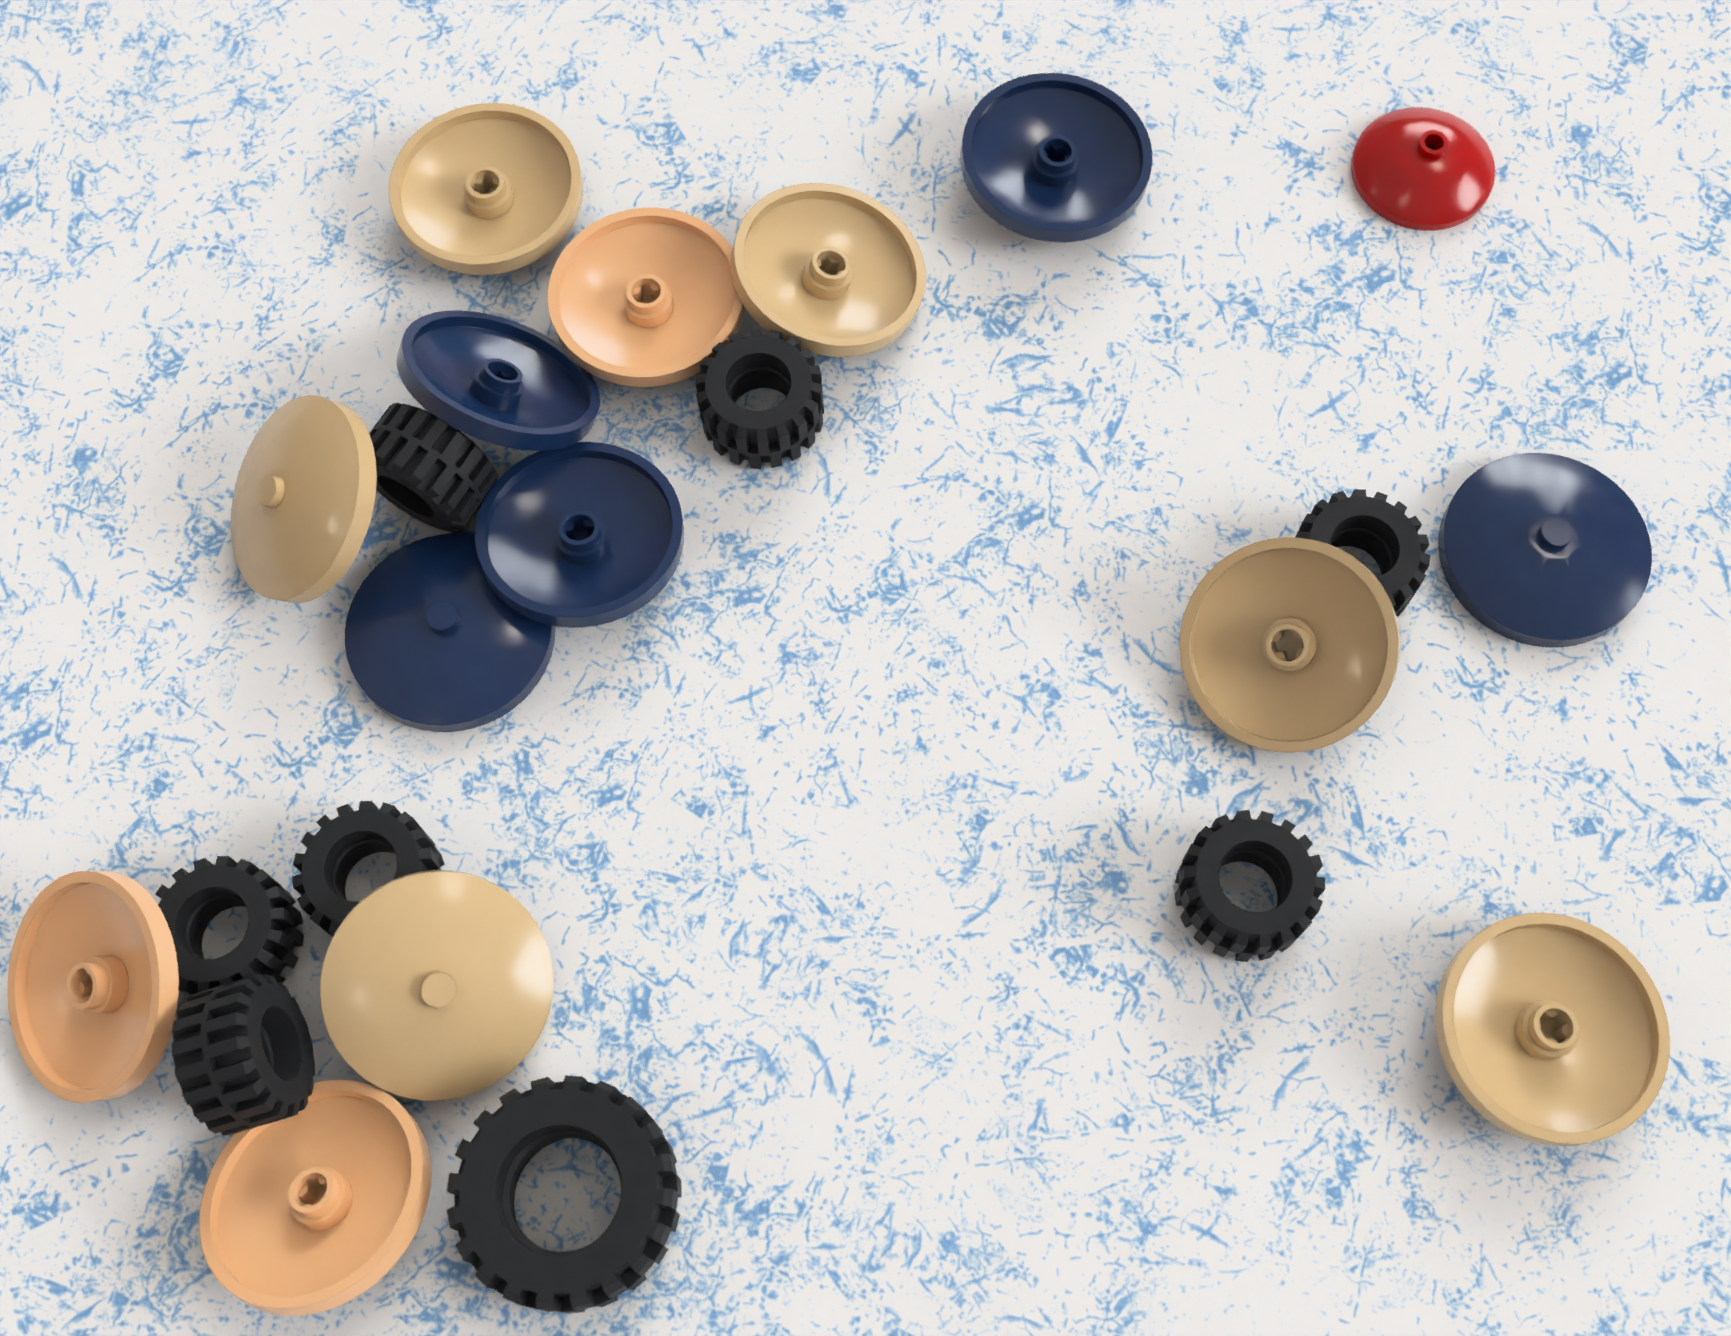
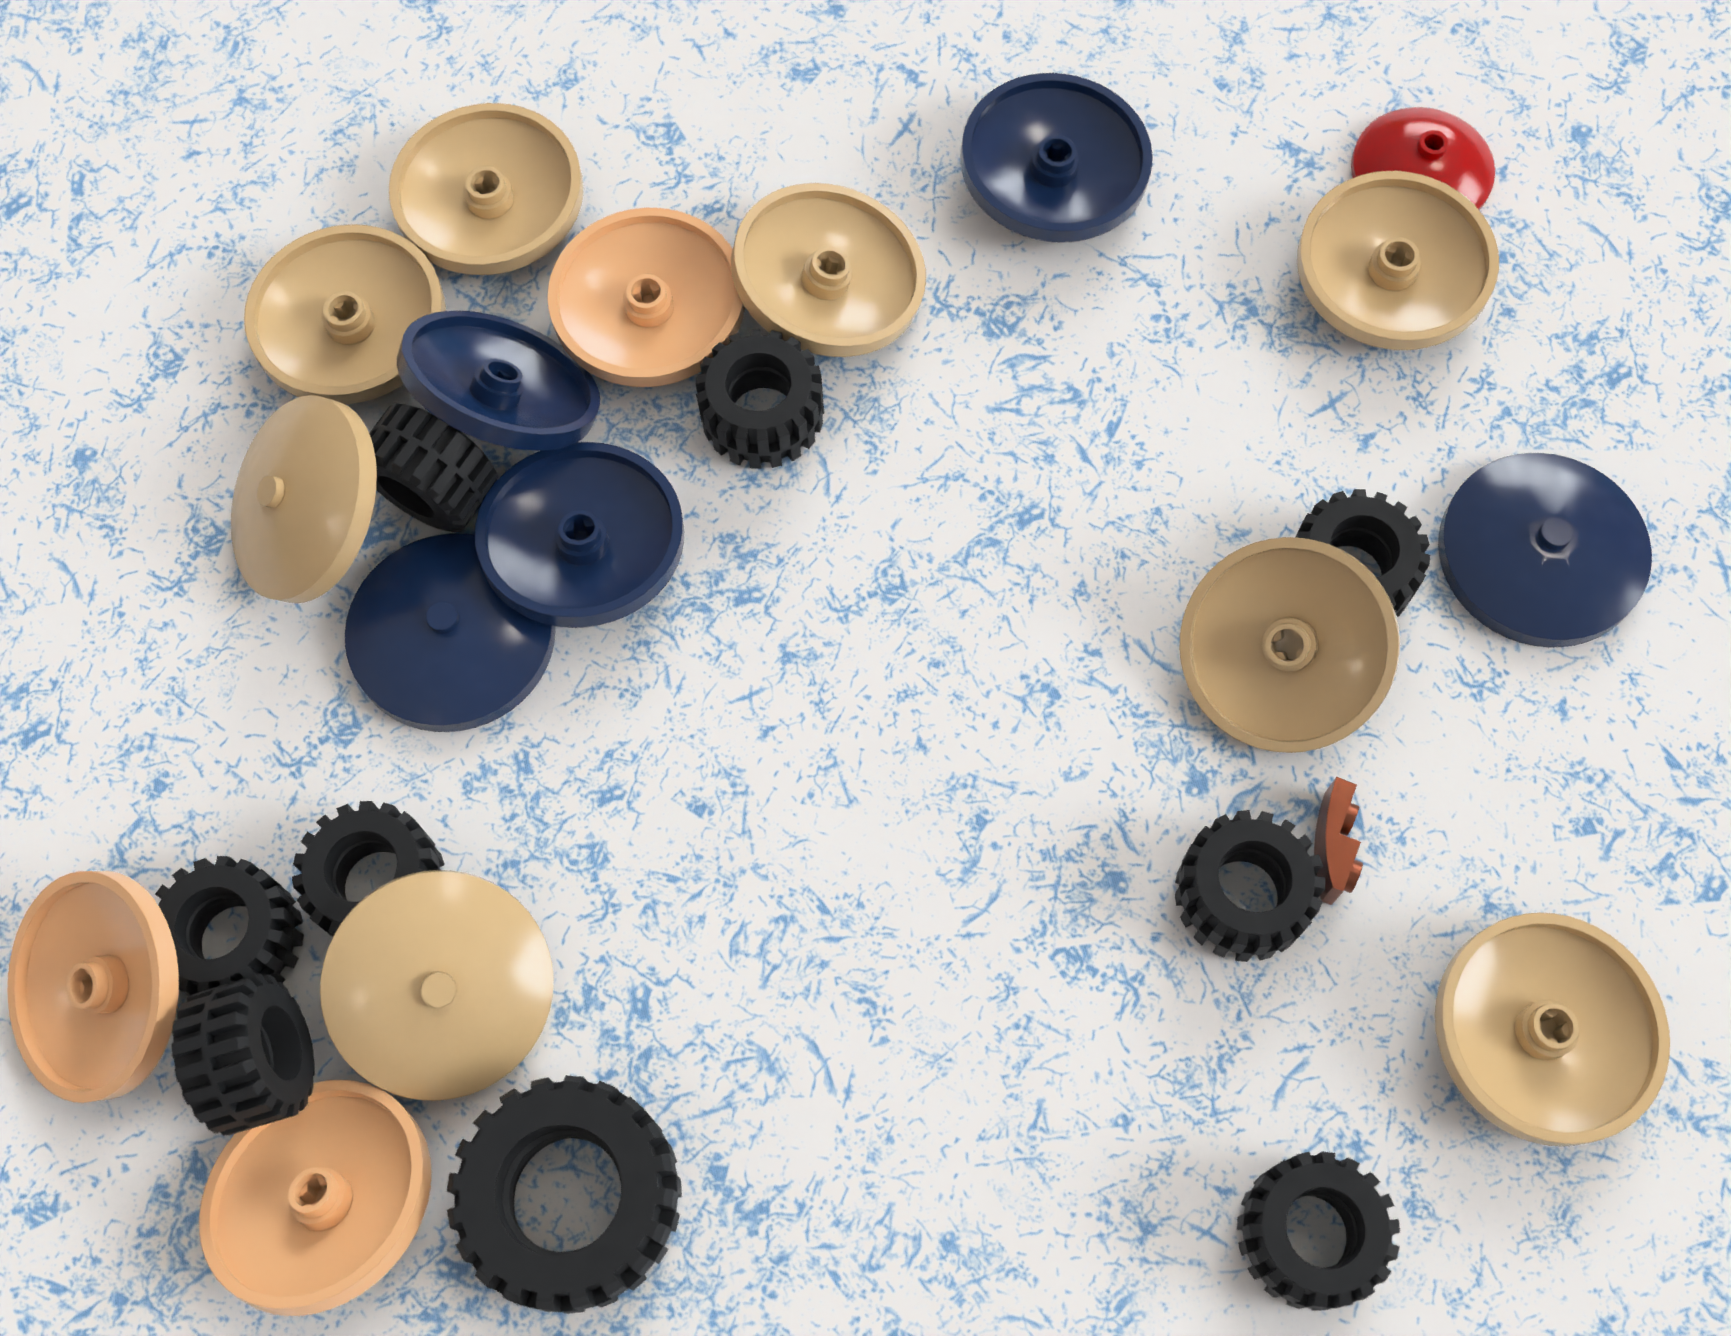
(336, 309): none -> tan dish
(1332, 840): none -> copper slope
(1363, 1215): none -> black tyre
(1397, 260): none -> tan dish

